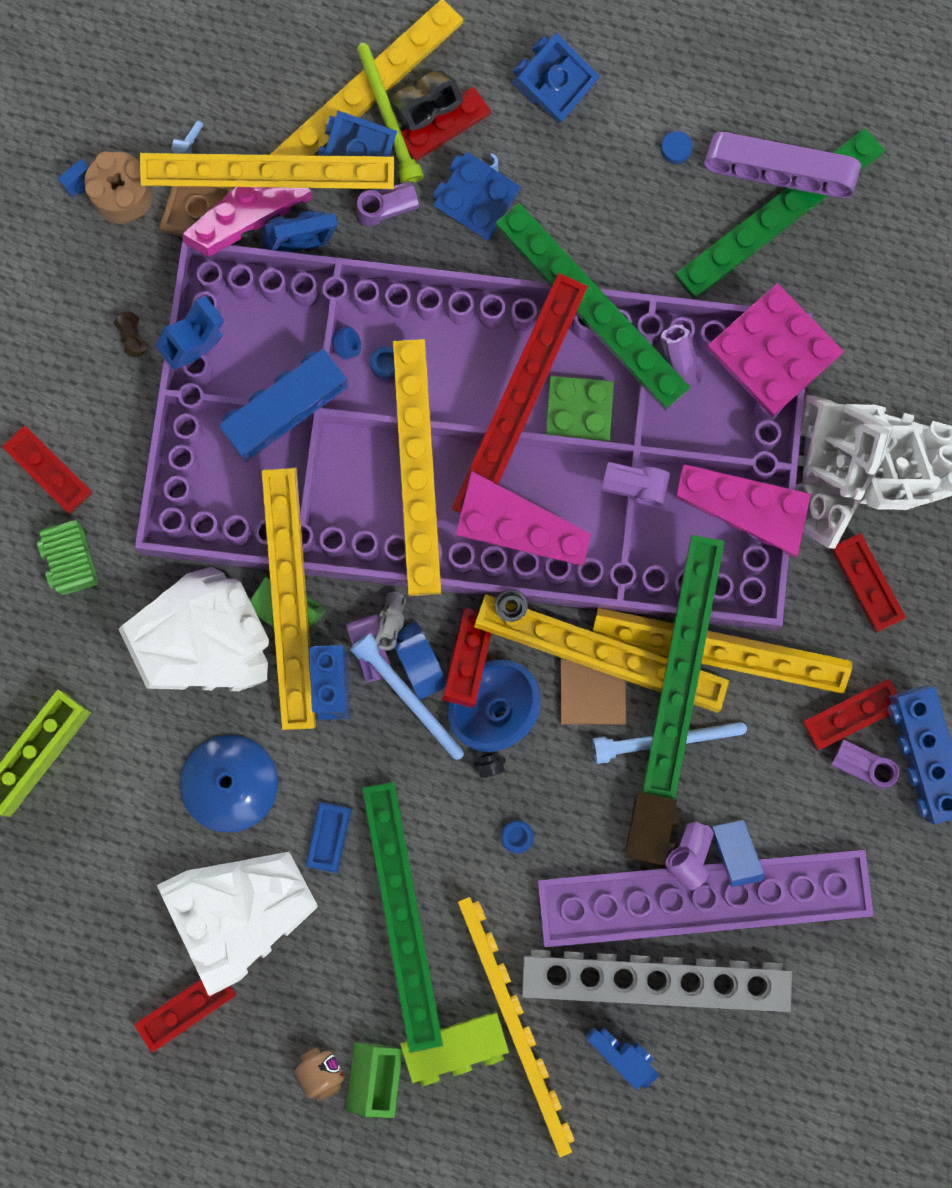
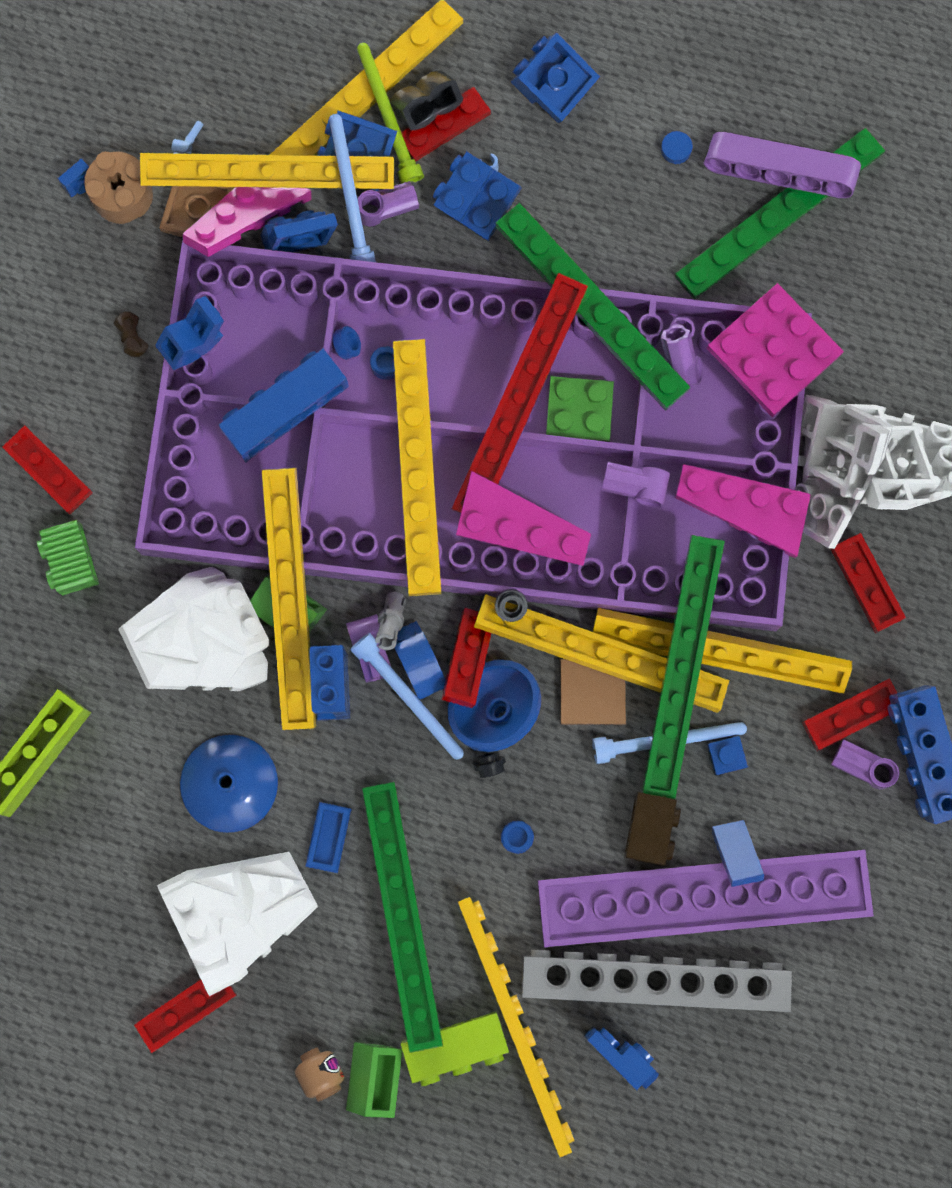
(361, 250): none -> light blue piece
(688, 859): medium lavender piece -> none
(727, 755): none -> blue plate

